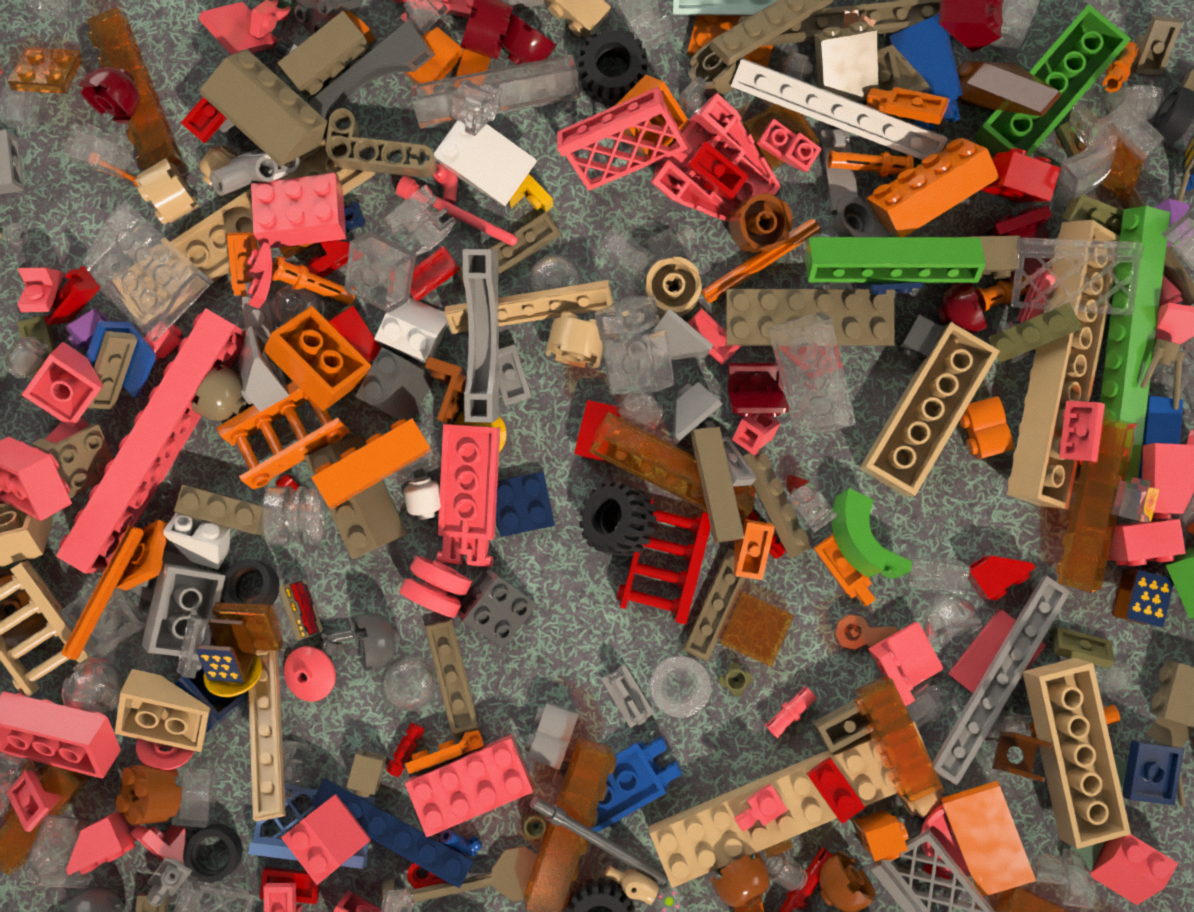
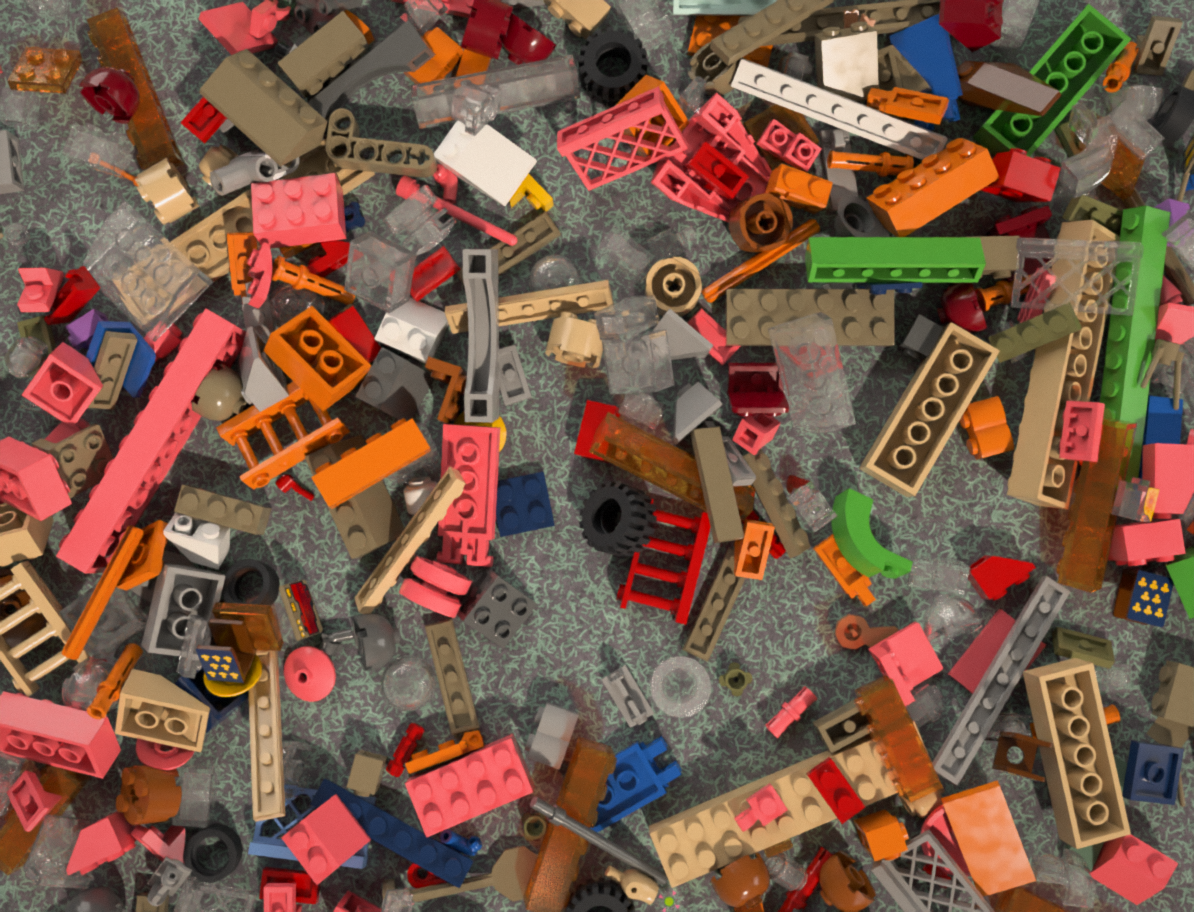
(110, 689): none -> orange pin
(293, 515): clear wheel -> none
(414, 534): none -> tan plate
(756, 629): clear orange plate -> none
(799, 188): none -> orange brick

